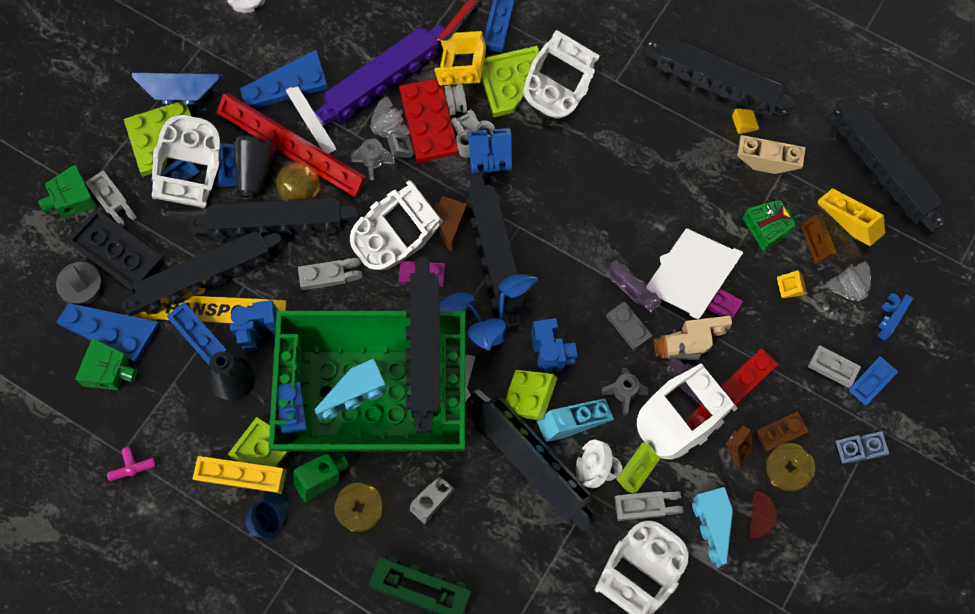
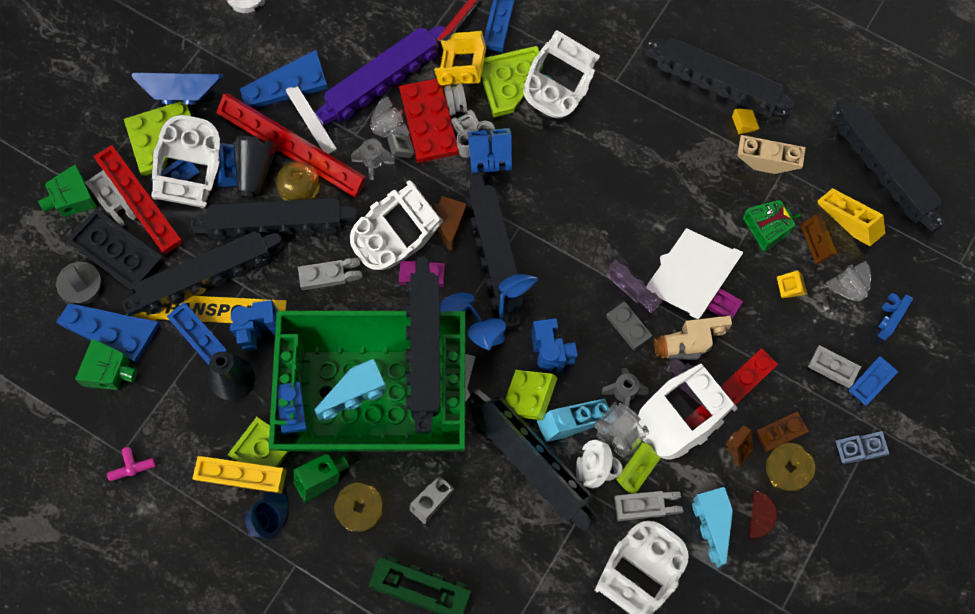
(138, 200): none -> red plate
(621, 429): none -> clear brick

